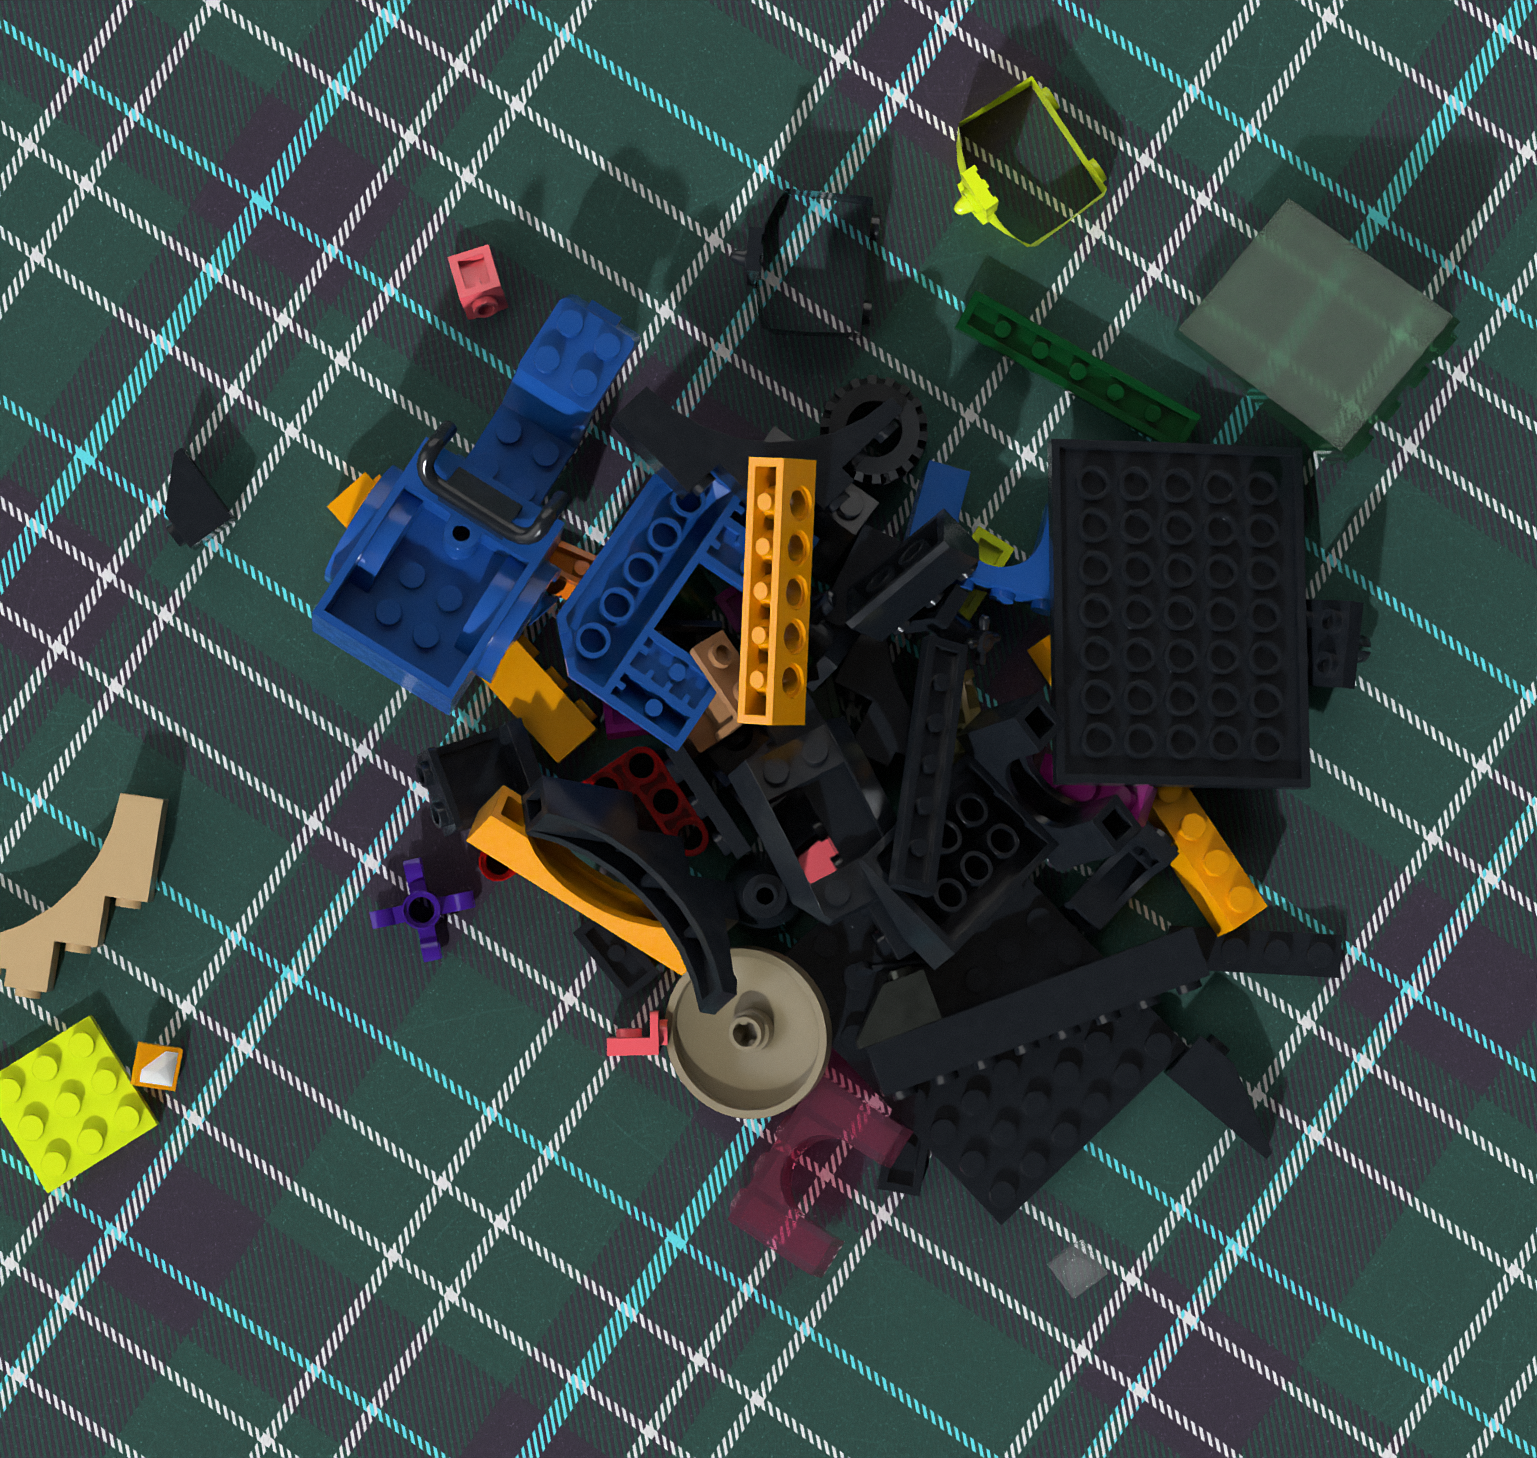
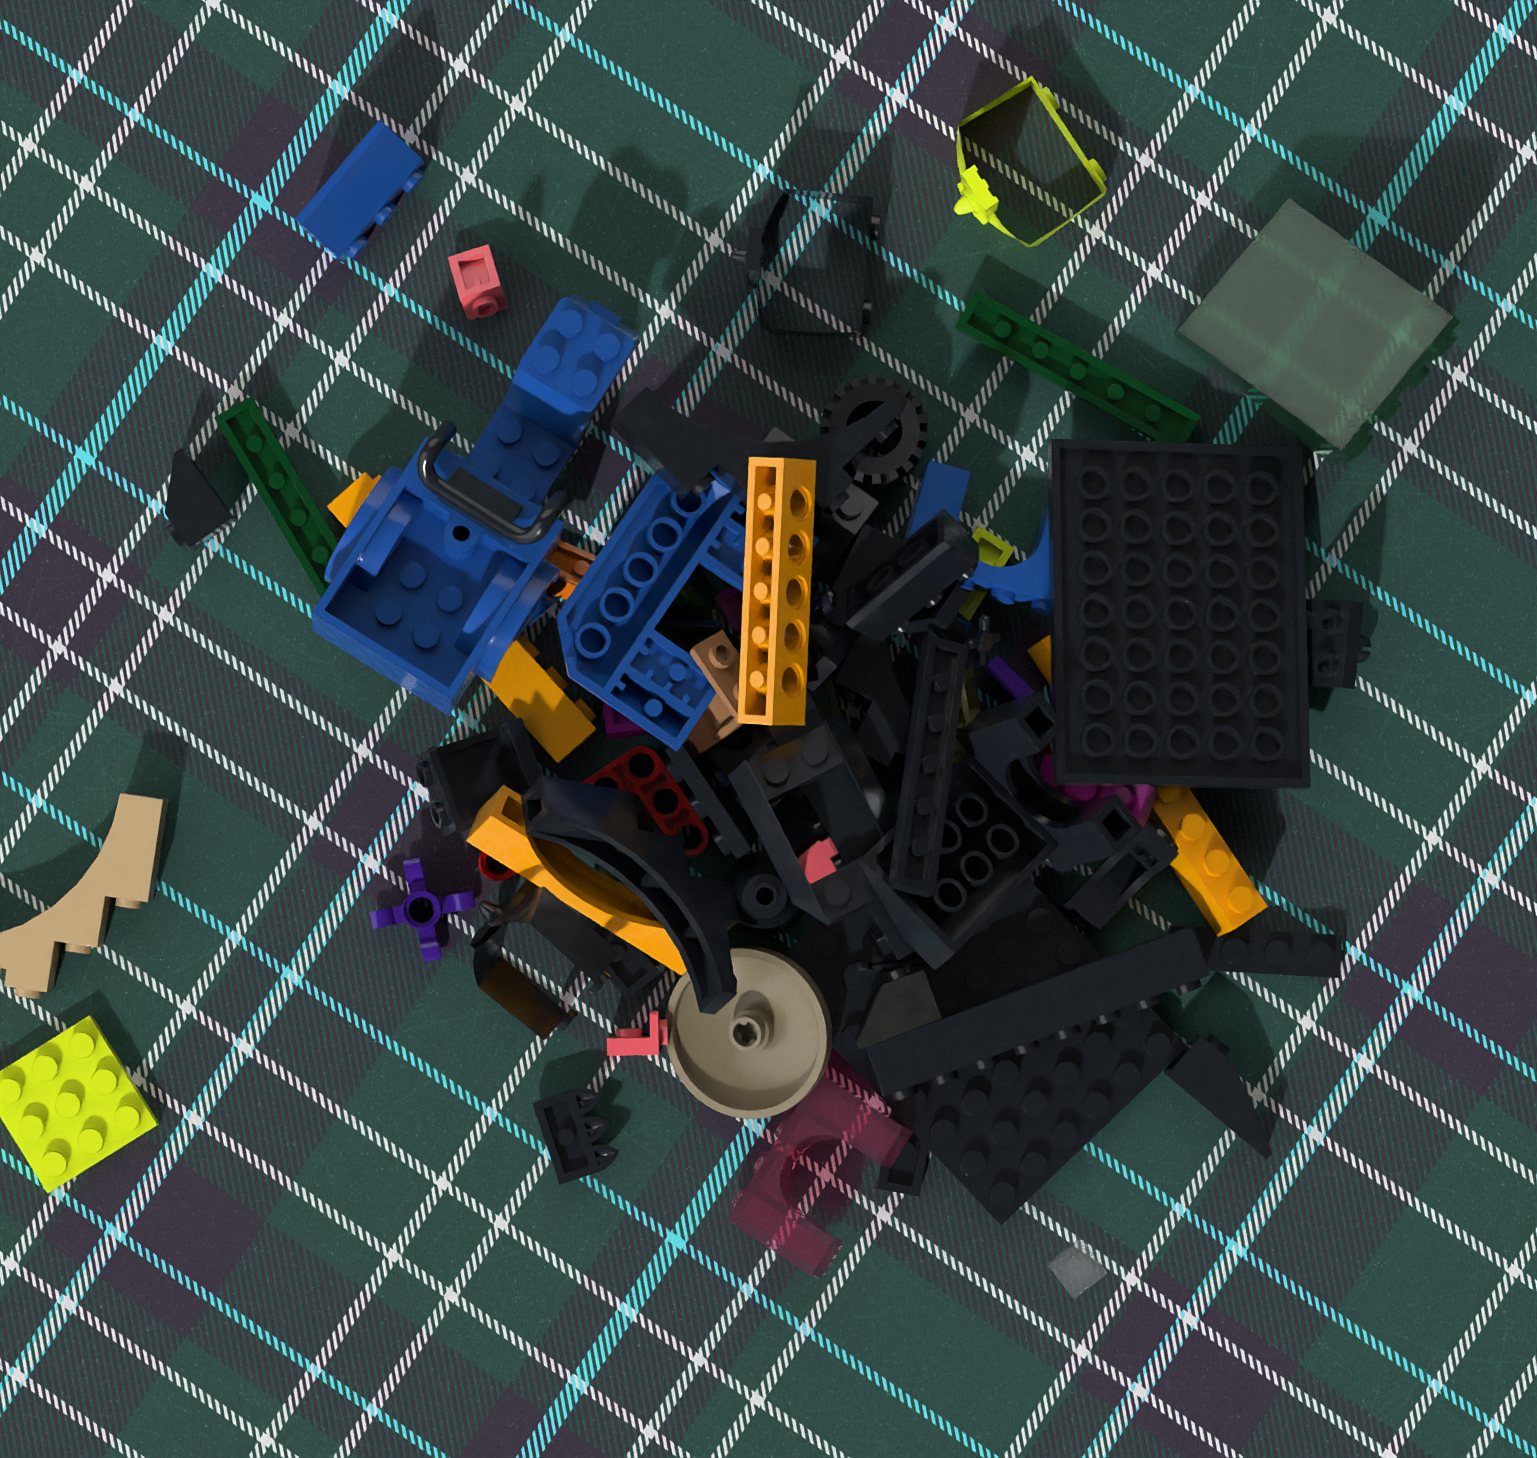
(156, 1066): tile -> none
(280, 488): none -> dark green plate
(362, 193): none -> blue slope
(561, 928): none -> black piece
(571, 1135): none -> black plate
(1007, 678): none -> dark purple tile

